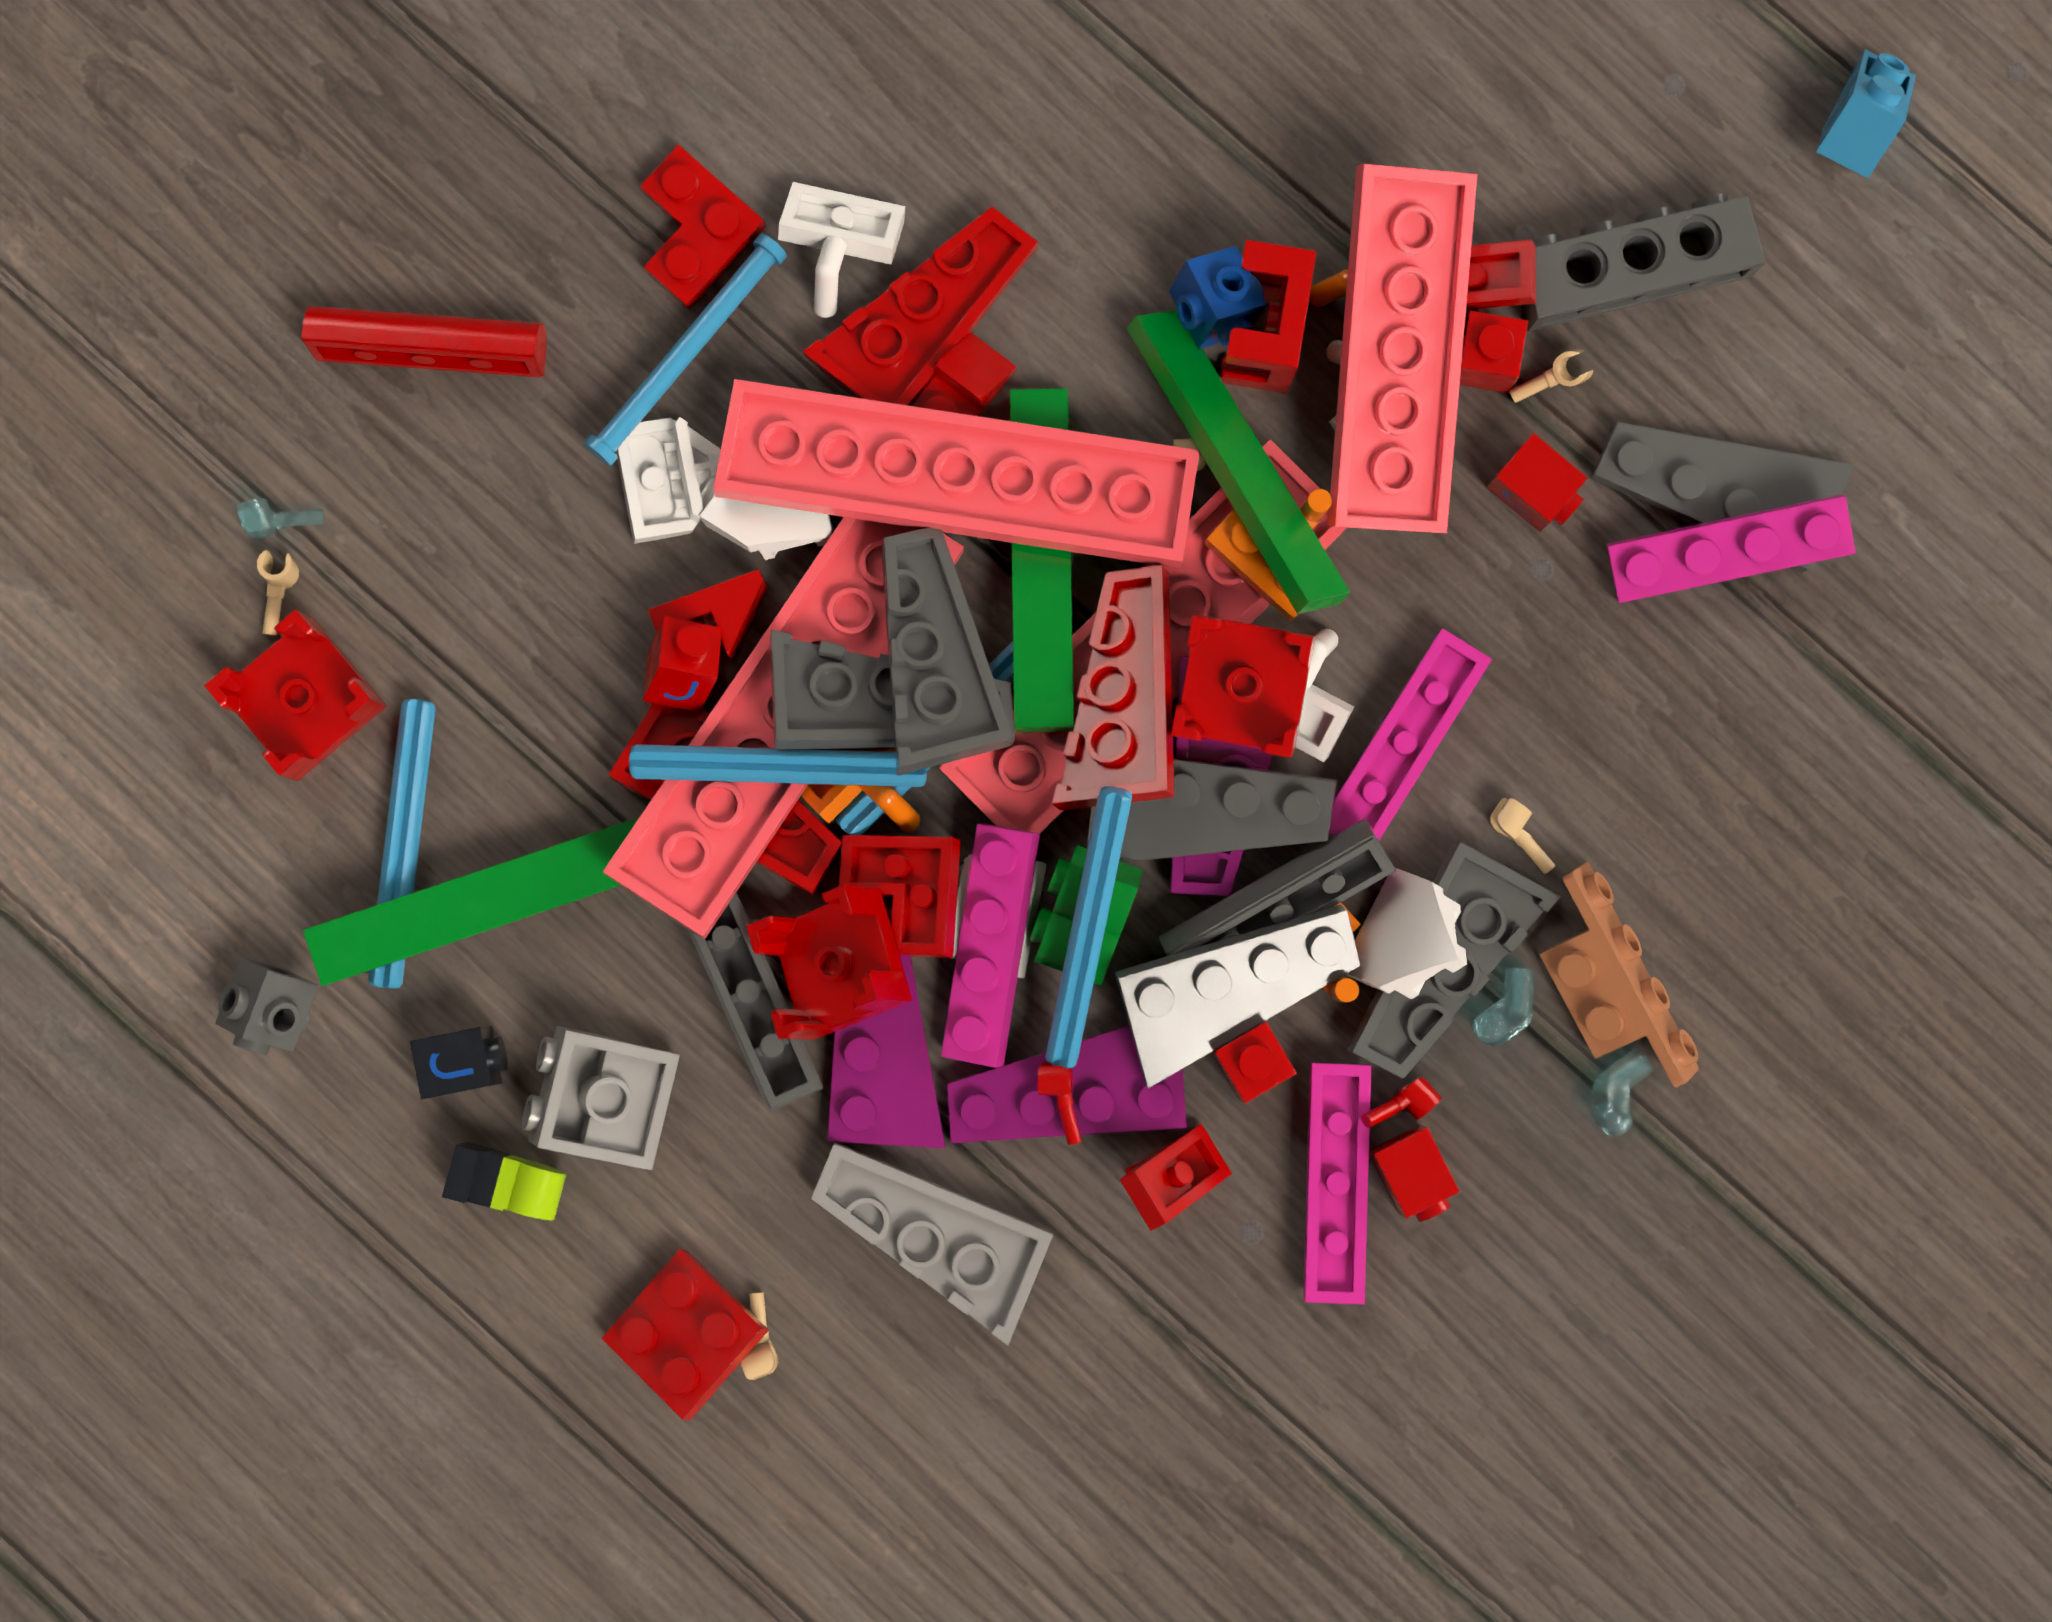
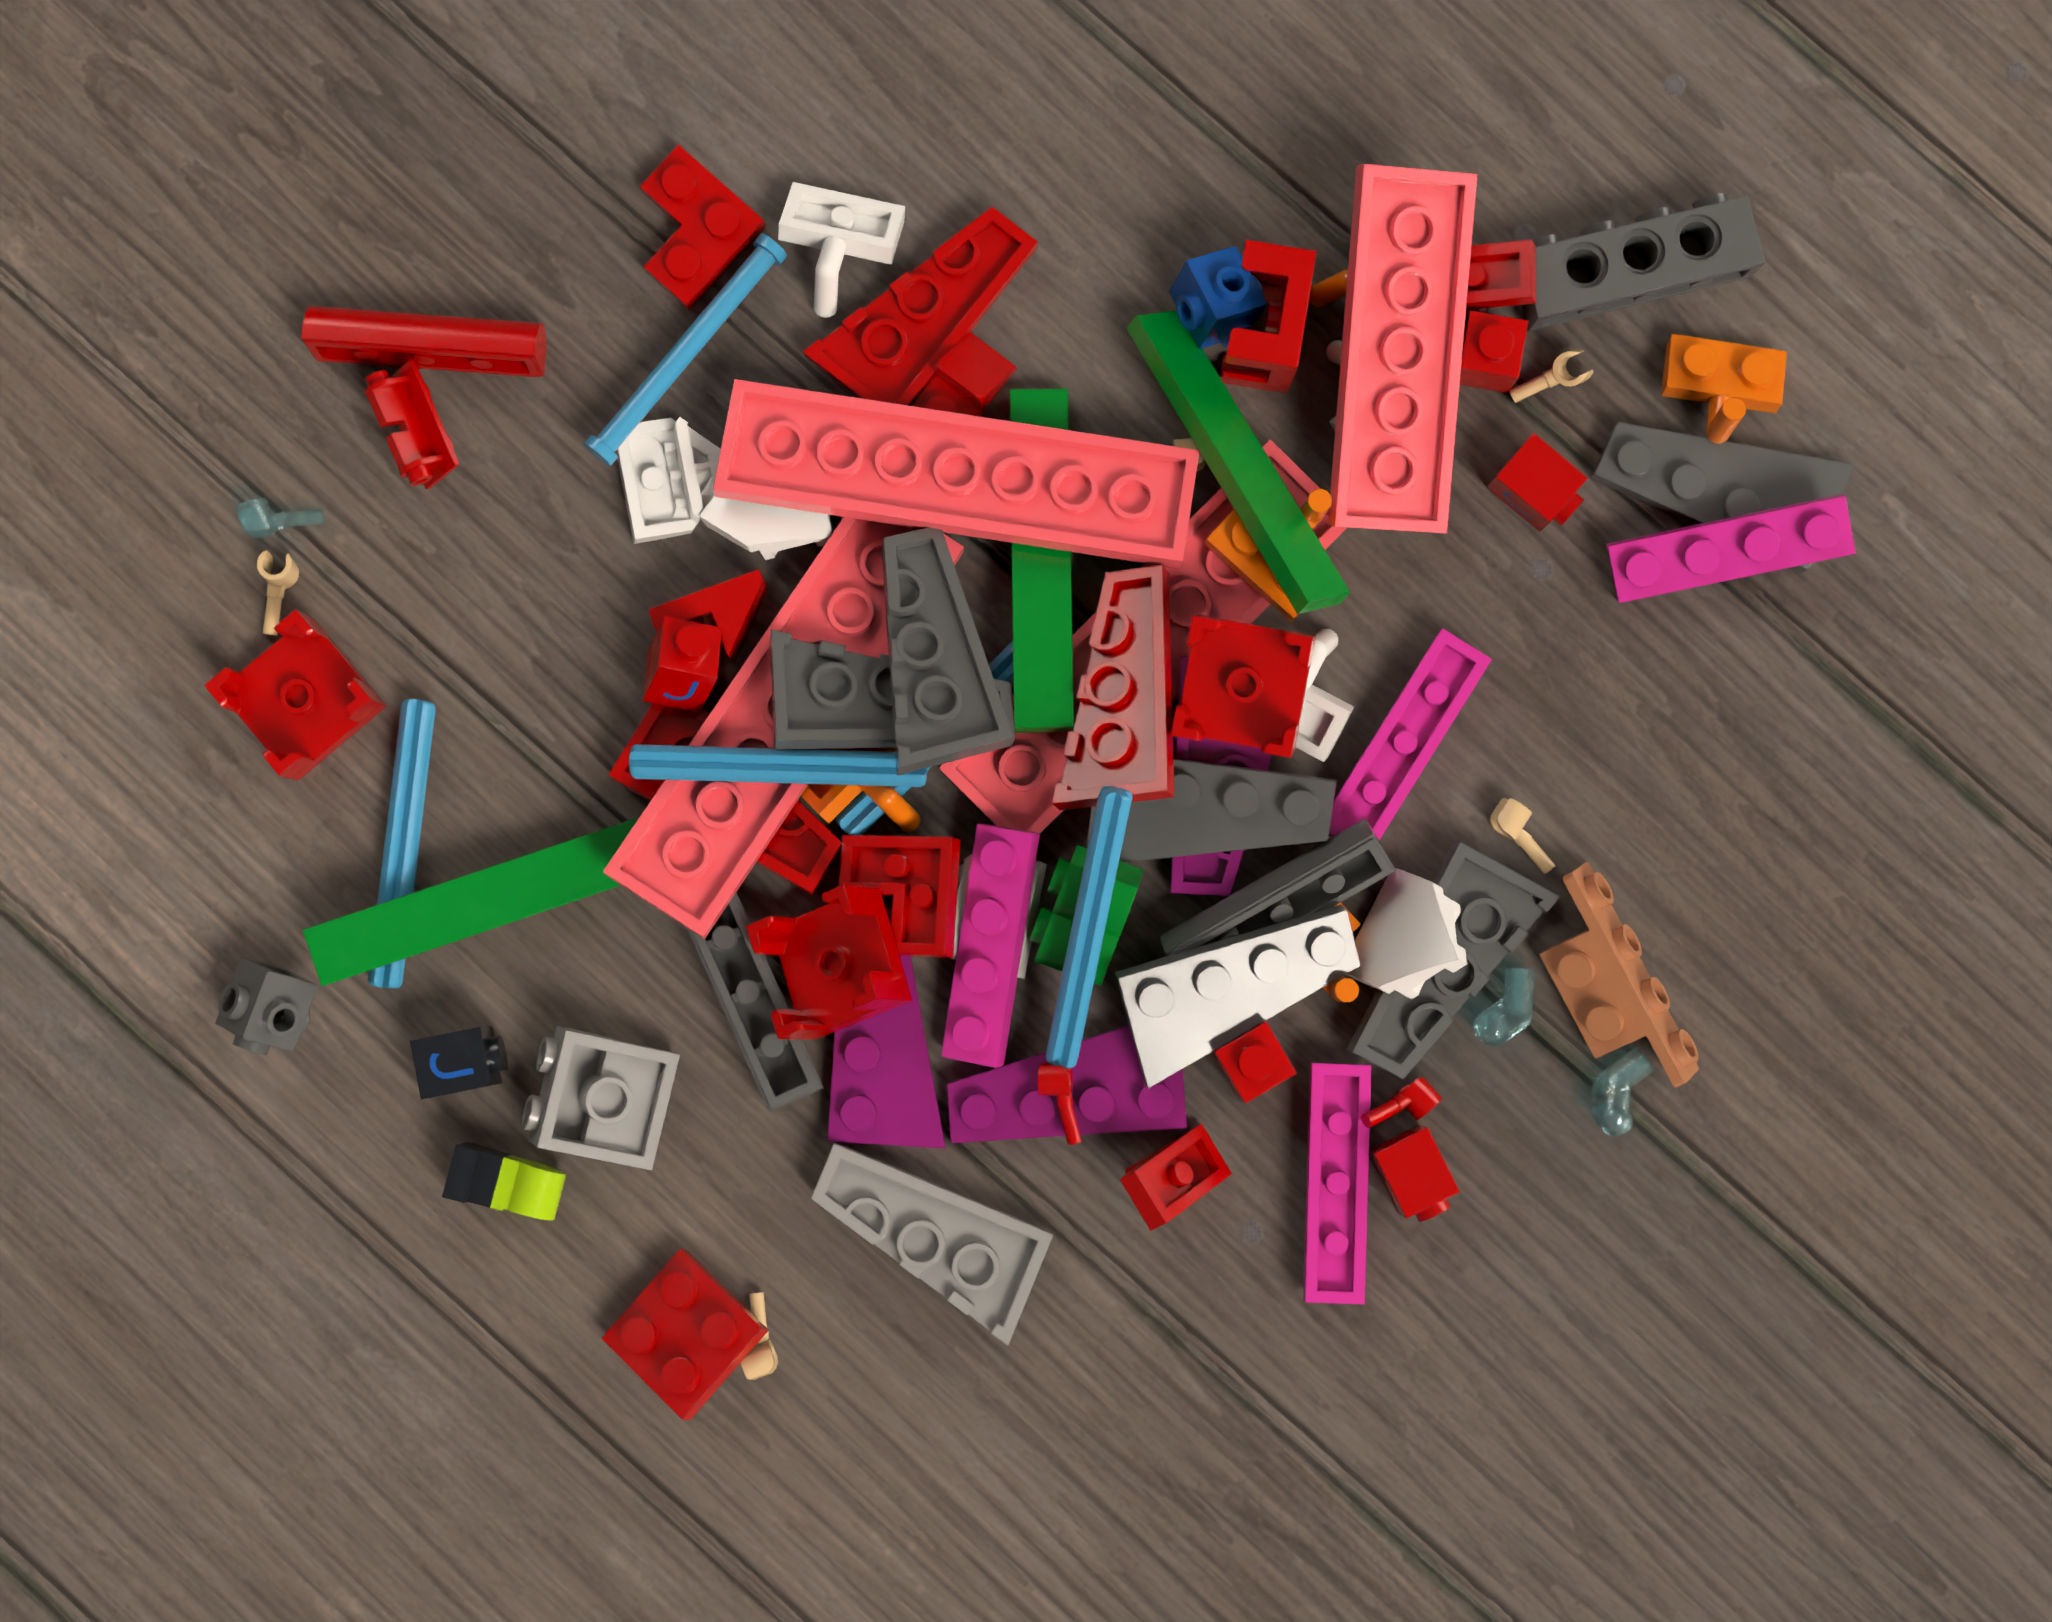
(422, 447): none -> red hinge
(1726, 377): none -> orange plate
(1868, 112): dark azure slope -> none

